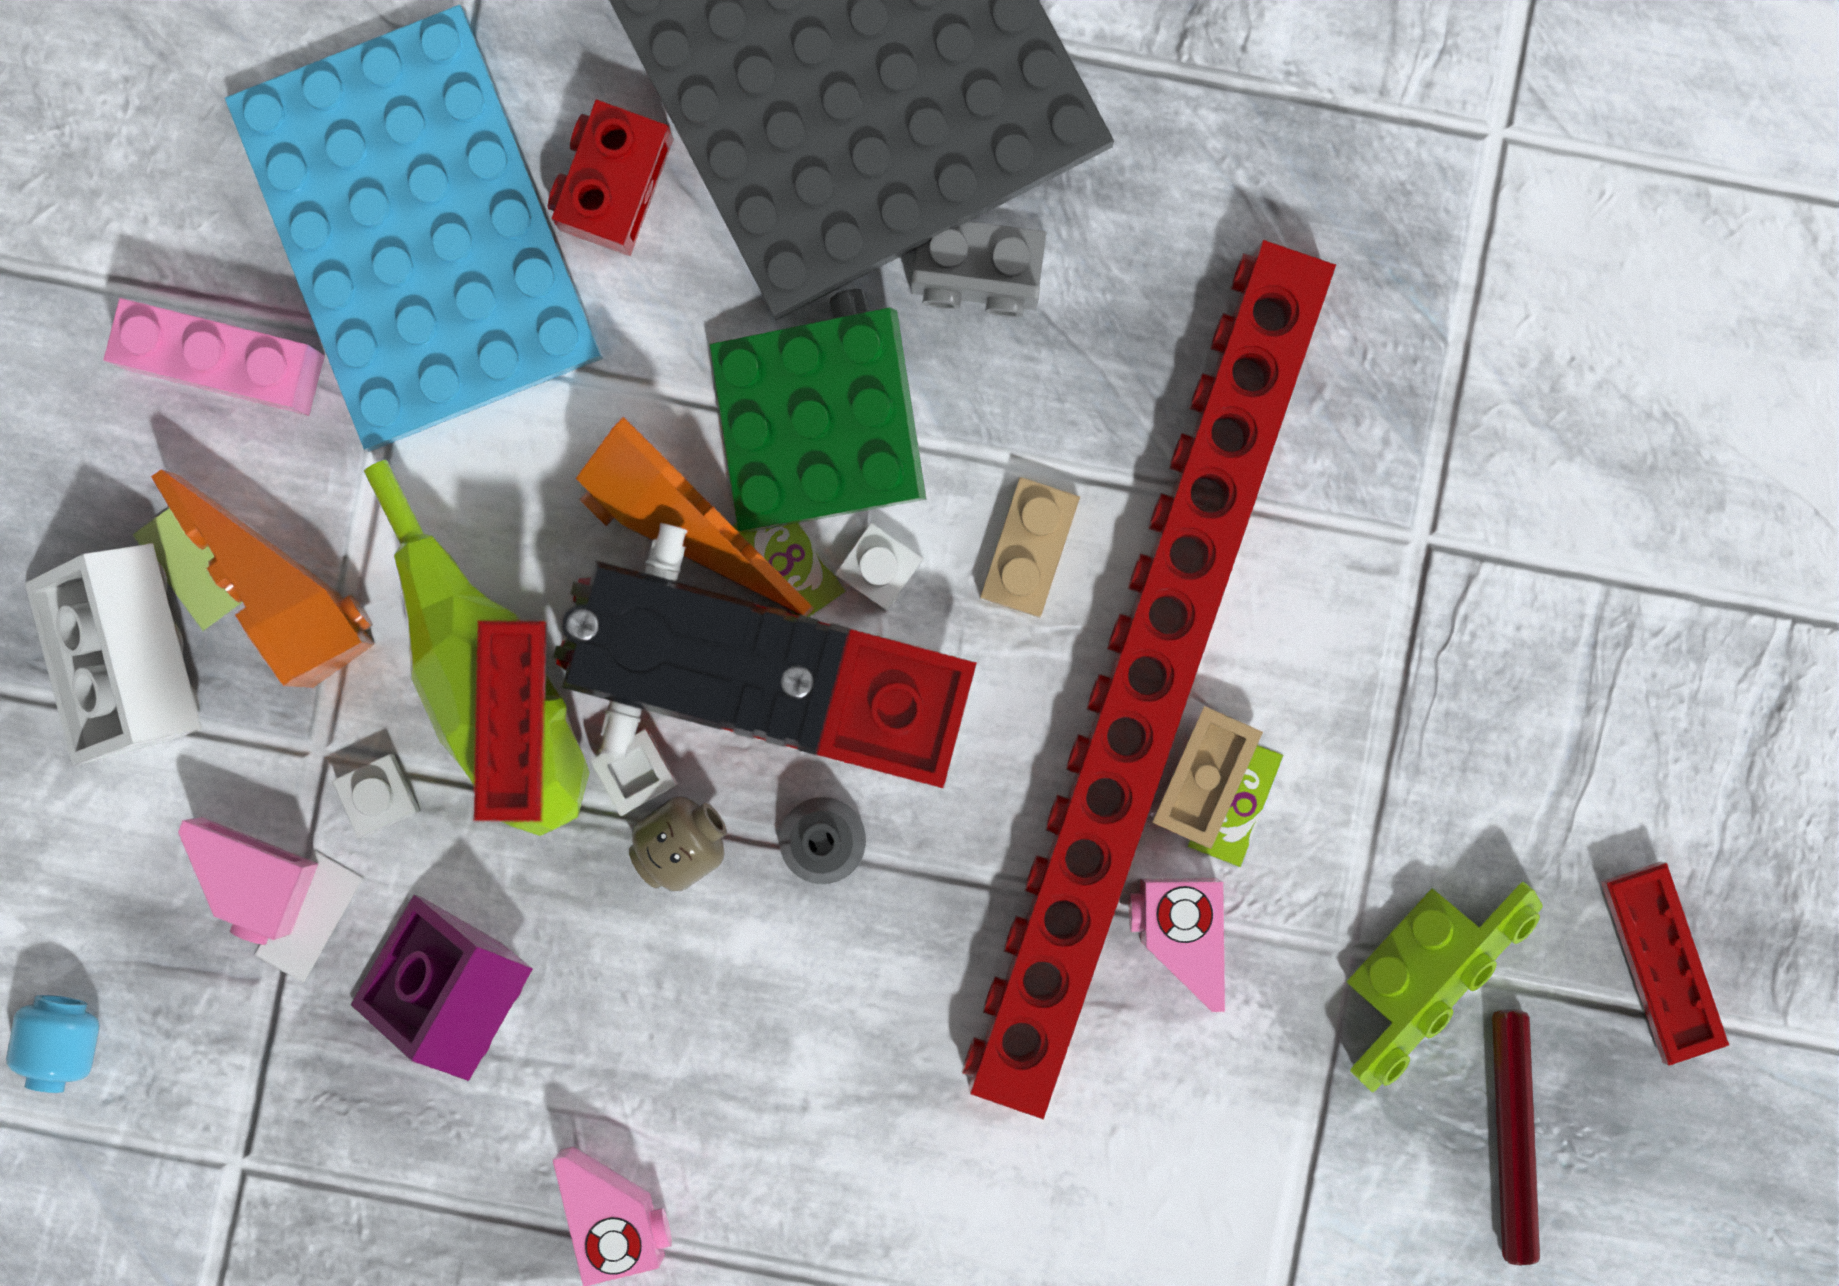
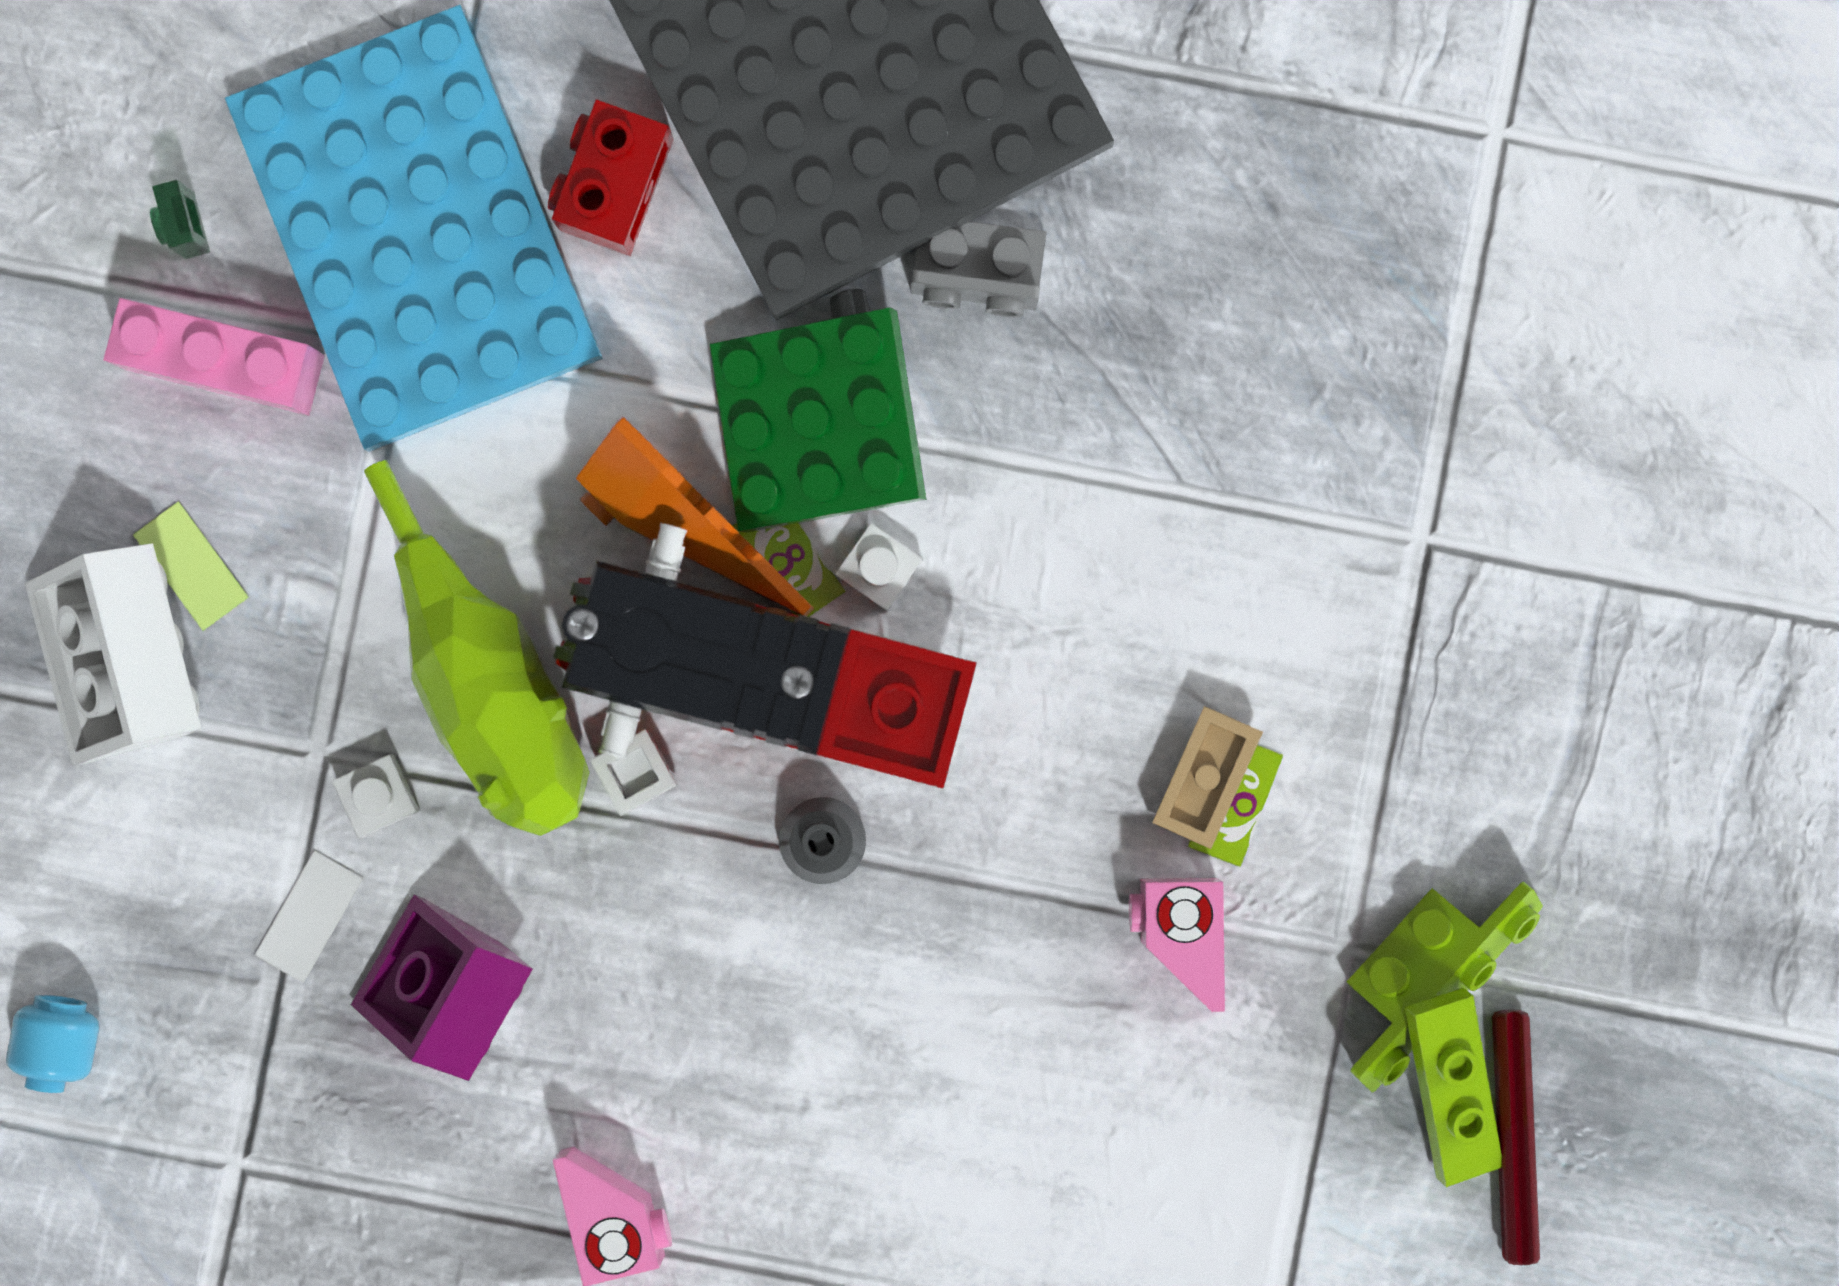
(178, 220): none -> clear green plate
(247, 879): bright pink slope -> none
(288, 612): orange wedge -> none
(510, 721): red plate -> none
(678, 844): dark tan head -> none
(1030, 547): tan plate -> none
(1299, 288): red brick -> none
(1454, 1086): none -> lime plate
(1665, 963): red plate -> none

